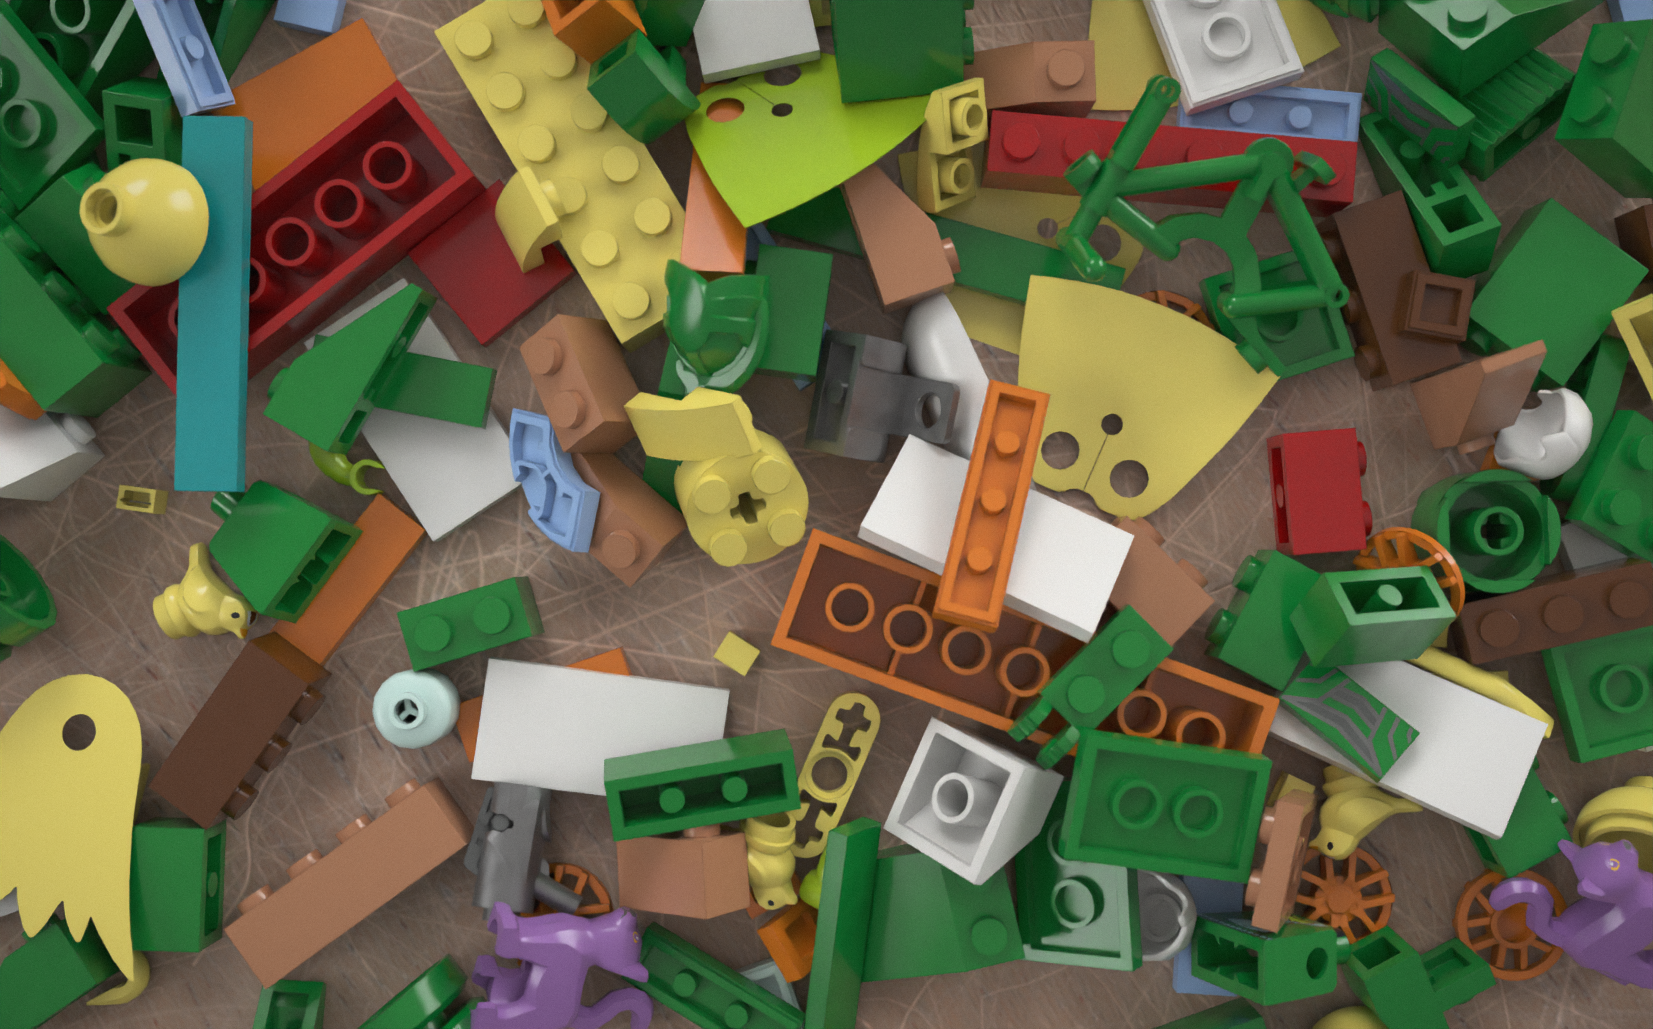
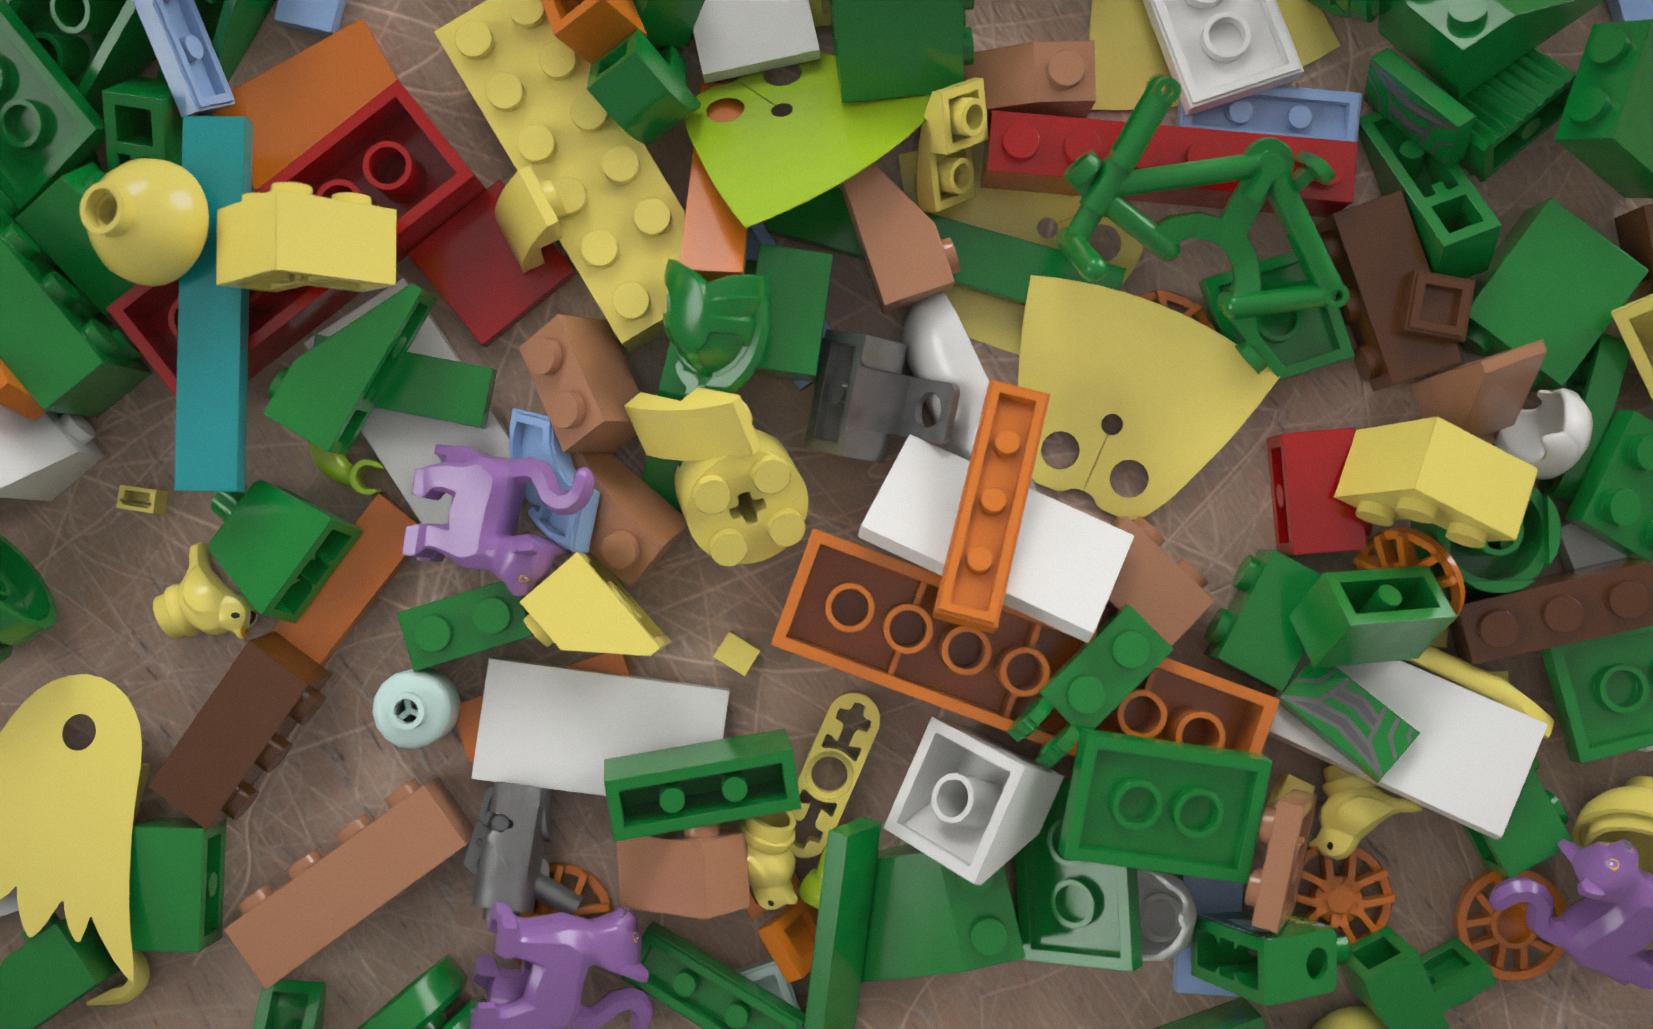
(305, 239): none -> light yellow brick
(485, 514): none -> medium lavender animal
(590, 611): none -> light yellow slope
(1439, 477): none -> light yellow brick

